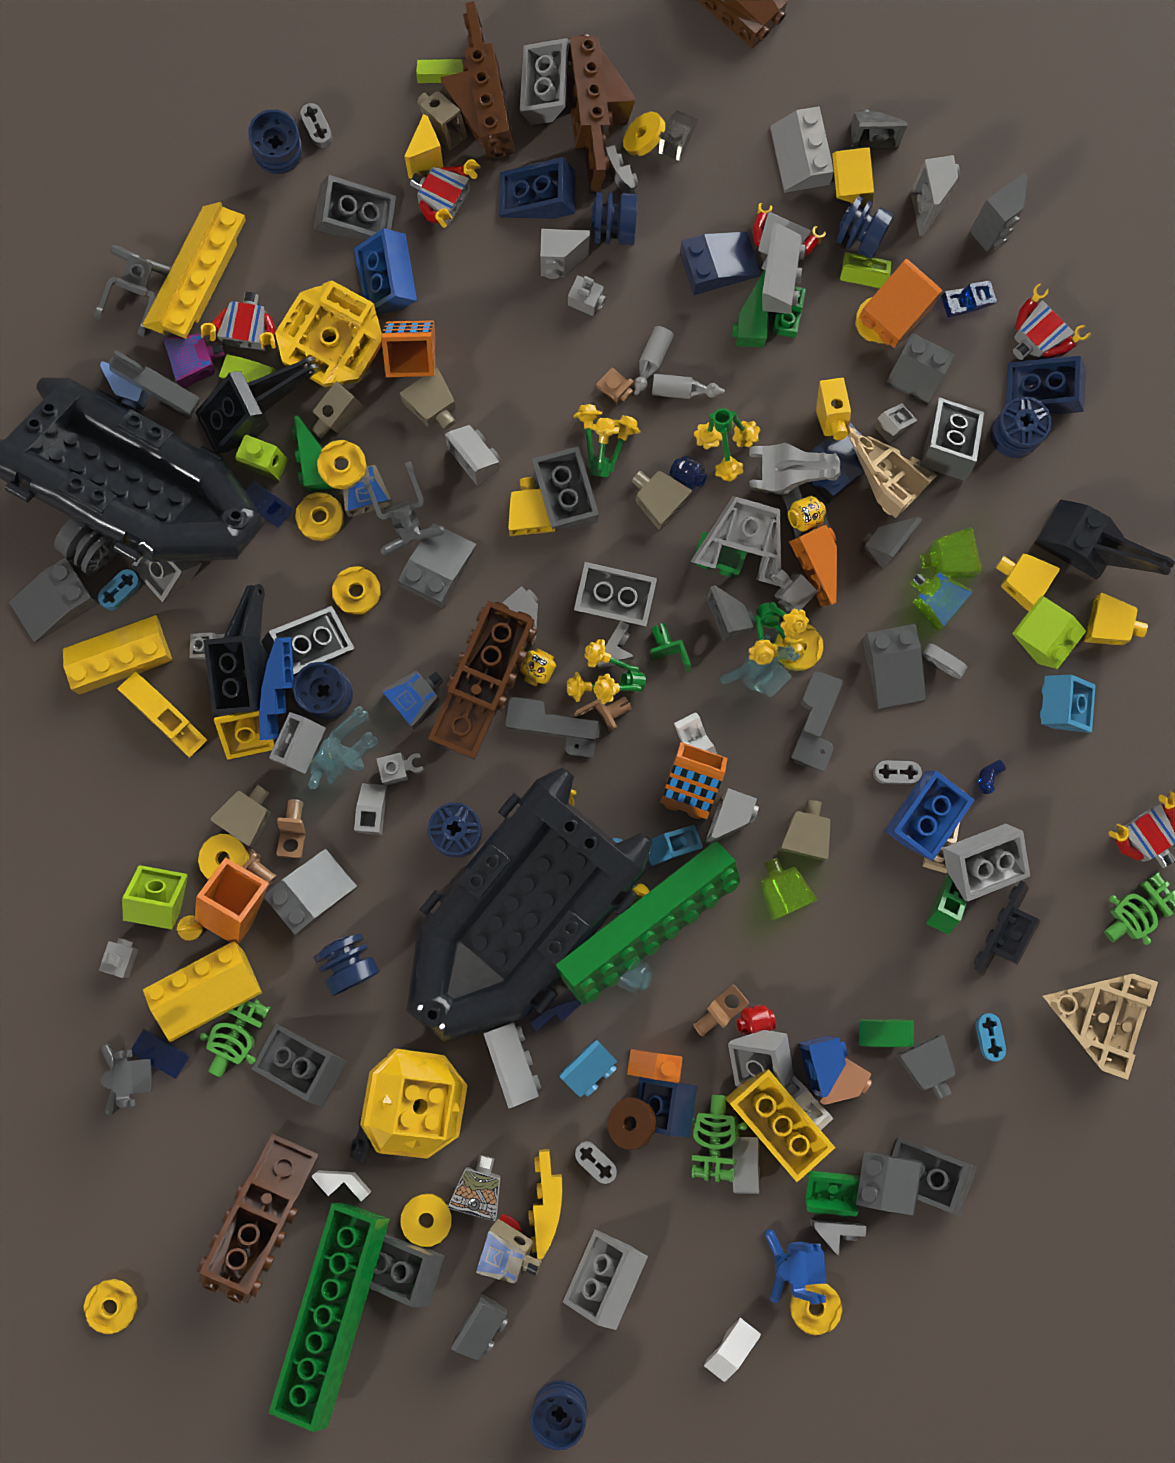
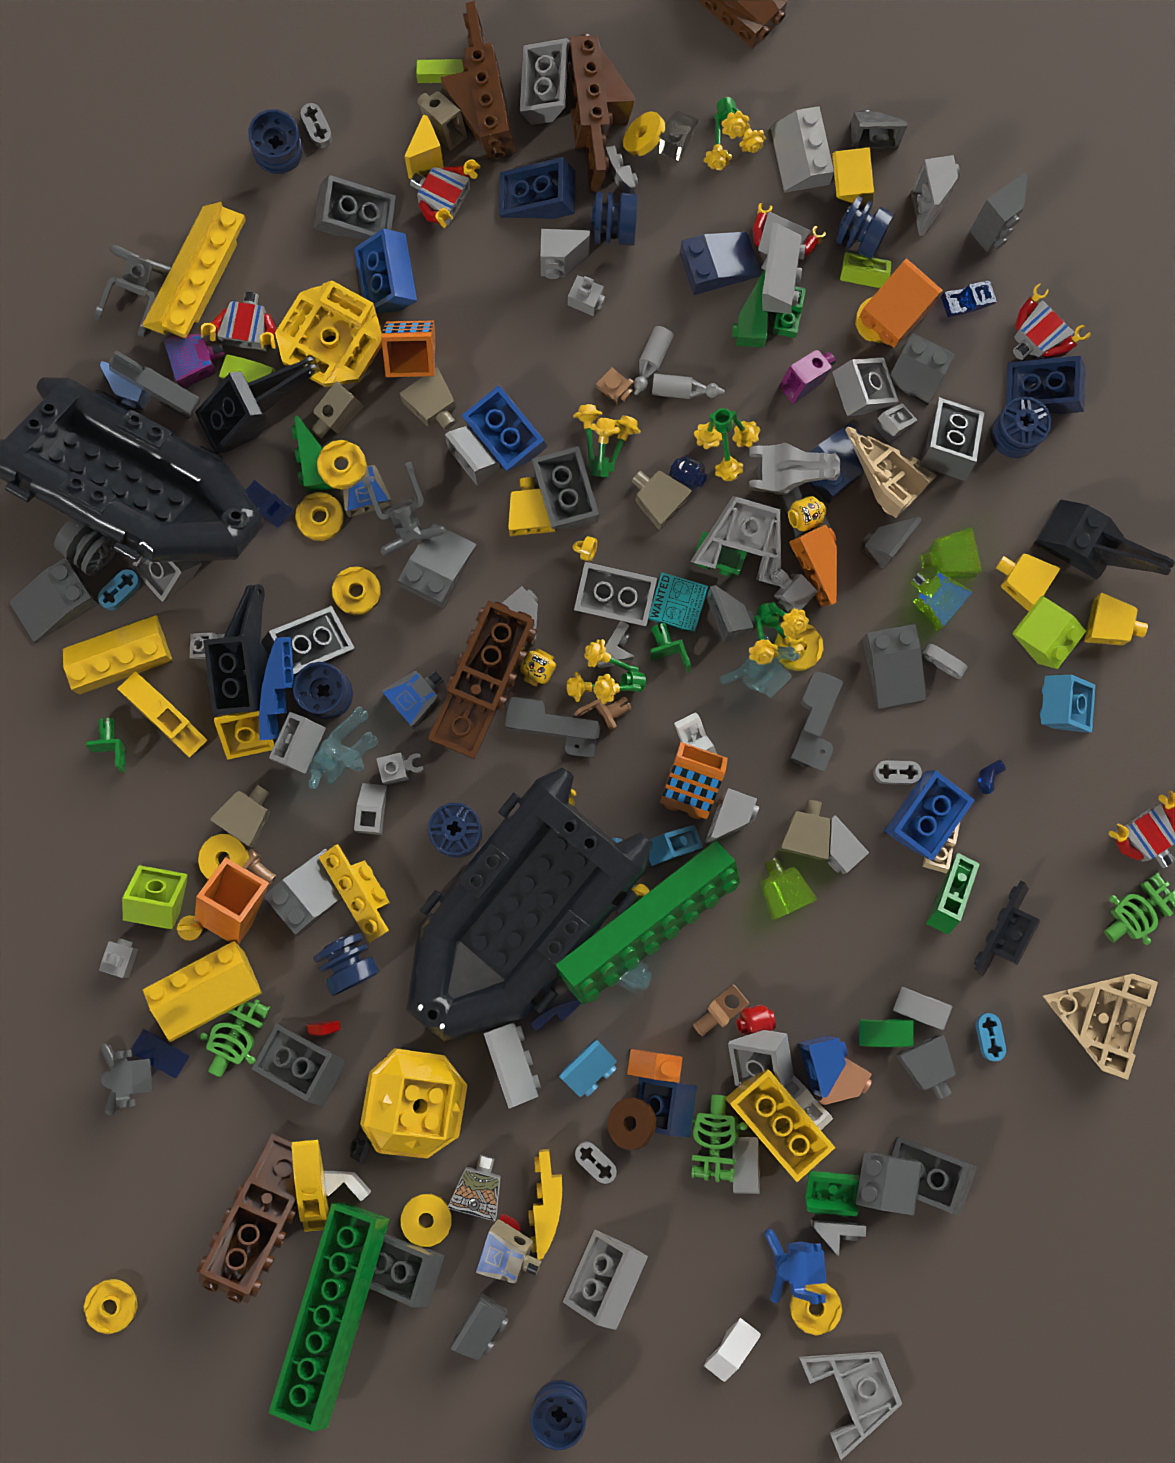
(107, 743): none -> green bracket
(259, 456): lime torso -> none
(291, 829): medium nougat bracket -> none
(309, 1184): none -> yellow slope
(323, 1028): none -> red tile
(358, 890): none -> yellow bracket
(504, 429): none -> blue slope
(586, 548): none -> yellow tile
(677, 602): none -> teal tile
(734, 125): none -> yellow plant
(806, 375): none -> magenta torso
(833, 418): yellow torso -> none
(844, 847): none -> light grey slope
(865, 386): none -> light grey slope
(865, 1389): none -> light grey wing
(922, 1008): none -> light grey slope
(987, 861): light grey slope -> none

